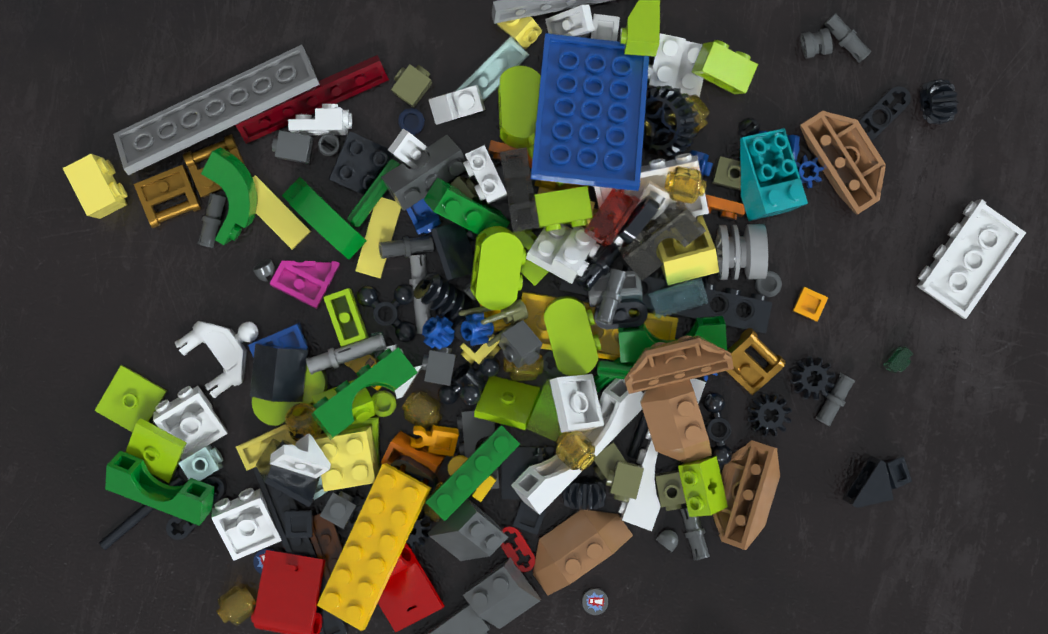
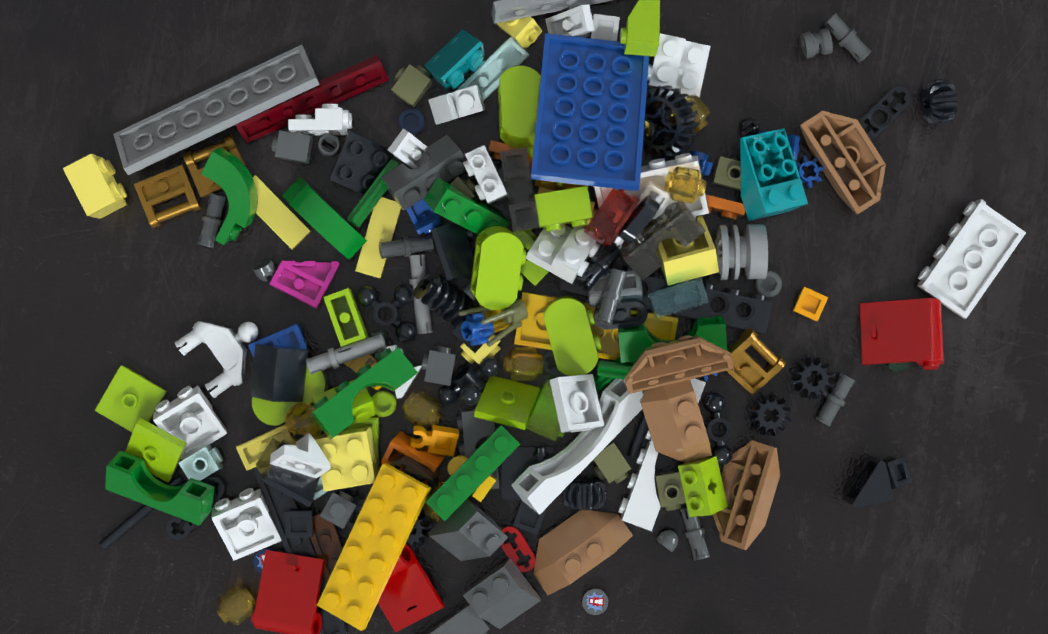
(438, 332): blue gear -> none
(455, 60): none -> teal slope
(520, 345): dark grey brick -> none
(575, 450): clear yellow head -> none
(625, 480): olive brick -> none
(724, 67): lime brick -> none
(905, 332): none -> red door

